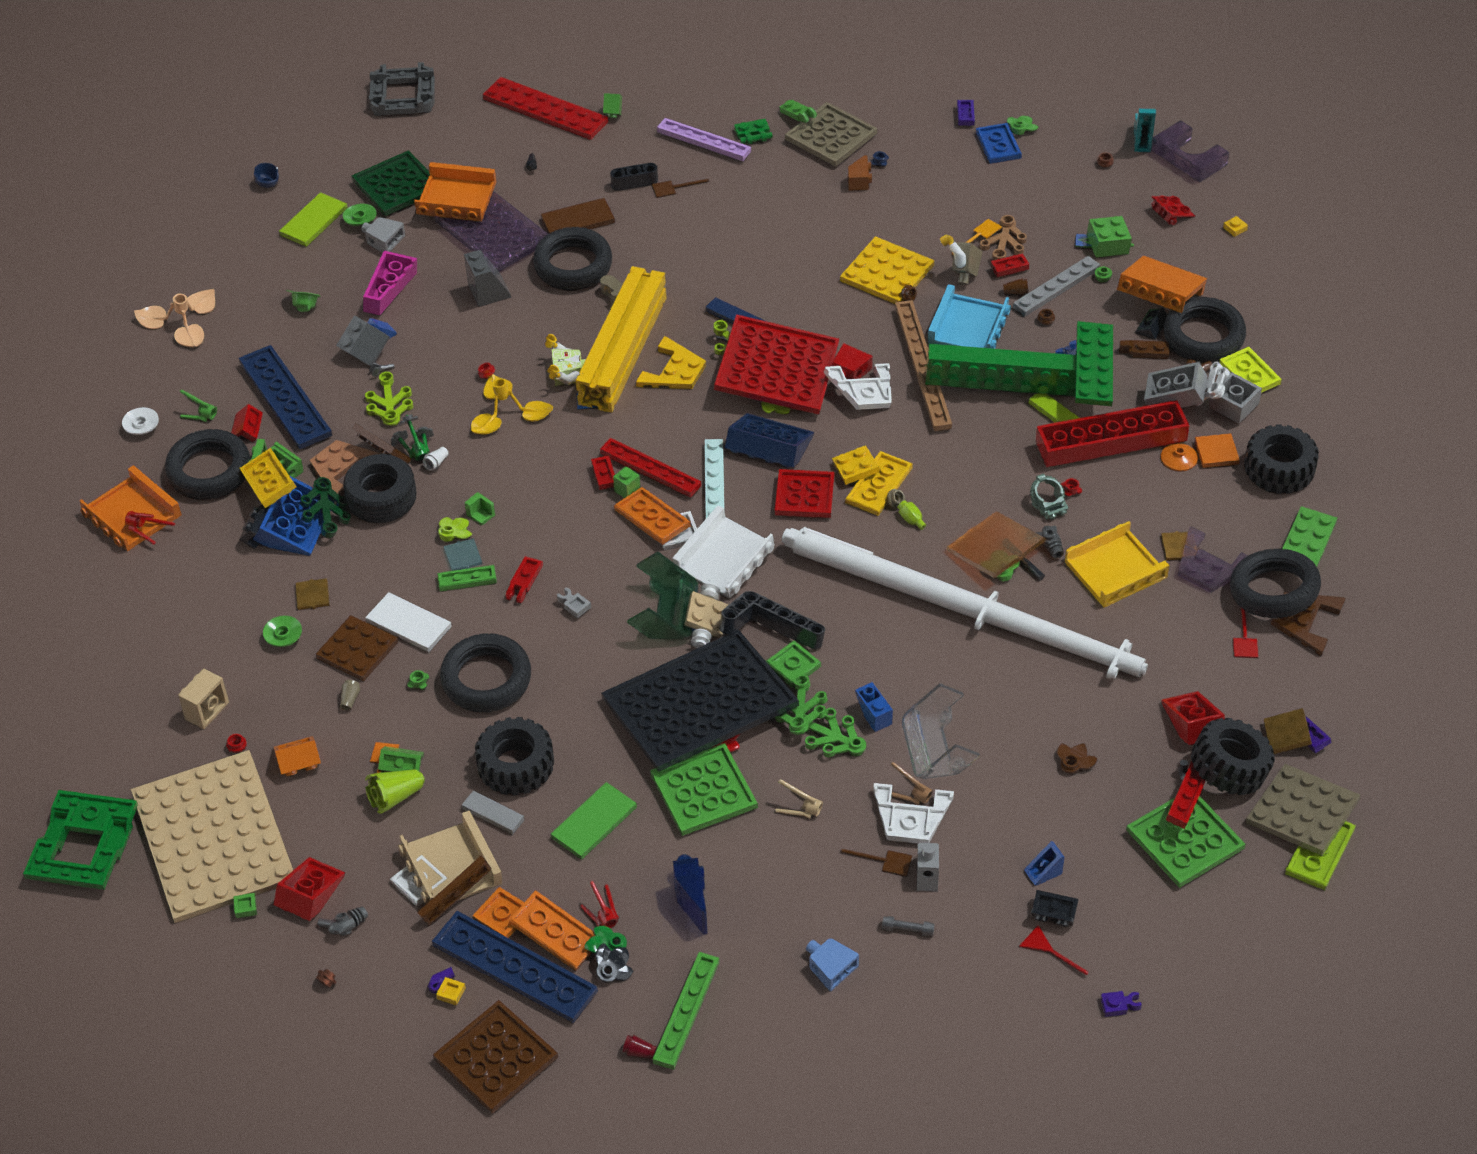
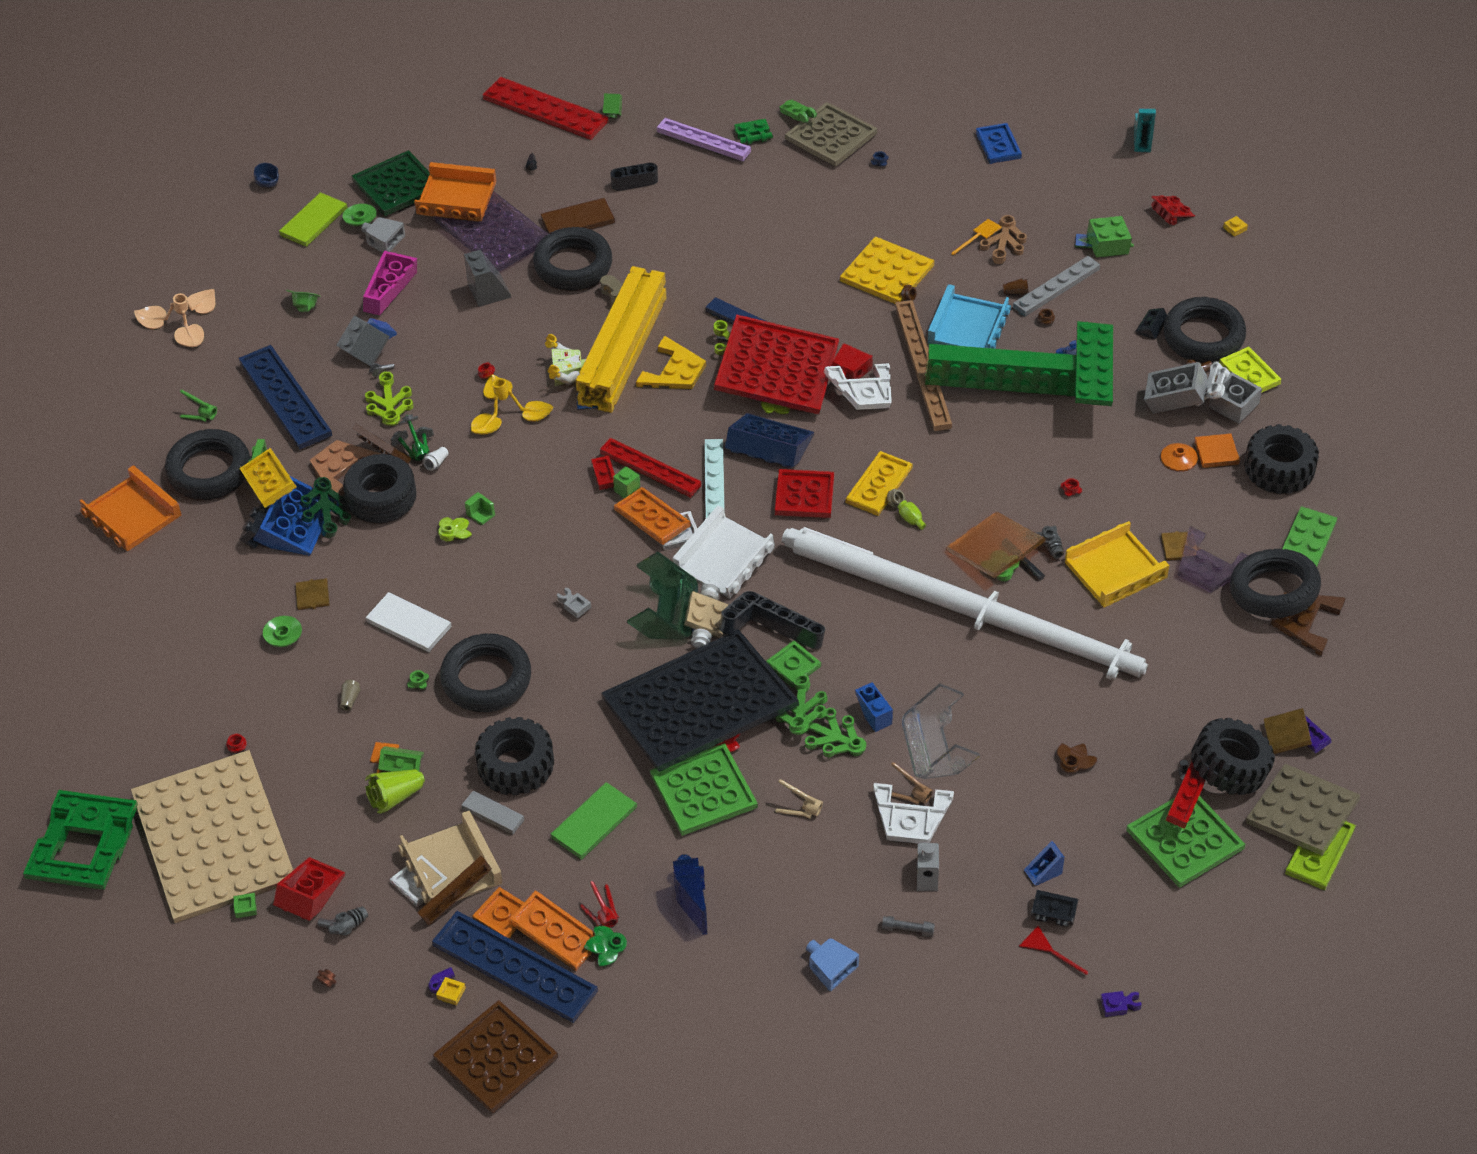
(136, 520): red plant -> none
(140, 421): white dish -> none
(203, 698): tan brick -> none
(247, 422): red panel -> none
(290, 461): bright green hinge -> none
(297, 755): orange slope -> none
(357, 648): reddish brown plate -> none
(378, 90): dark grey plate -> none
(463, 555): clear light blue piece -> none
(467, 578): bright green tile -> none
(524, 578): red hinge -> none
(614, 961): black plate -> none
(638, 1047): dark red cone -> none
(667, 188): reddish brown piece -> none
(686, 1011): bright green plate -> none
(855, 465): yellow plate -> none
(859, 174): dark orange slope -> none
(894, 863): reddish brown piece -> none
(965, 112): dark purple plate -> none
(965, 258): dark tan torso -> none
(1010, 265): red plate -> none
(1022, 124): bright green plate -> none
(1051, 408): lime tile -> none
(1052, 509): sand green piece -> none
(1103, 274): bright green plate -> none
(1105, 159): copper plate -> none
(1112, 433): red brick -> none
(1145, 349): reddish brown hinge -> none
(1161, 283): orange panel -> none
(1190, 714): red slope -> none
(1195, 165): clear purple arch -> none
(1245, 646): red piece -> none

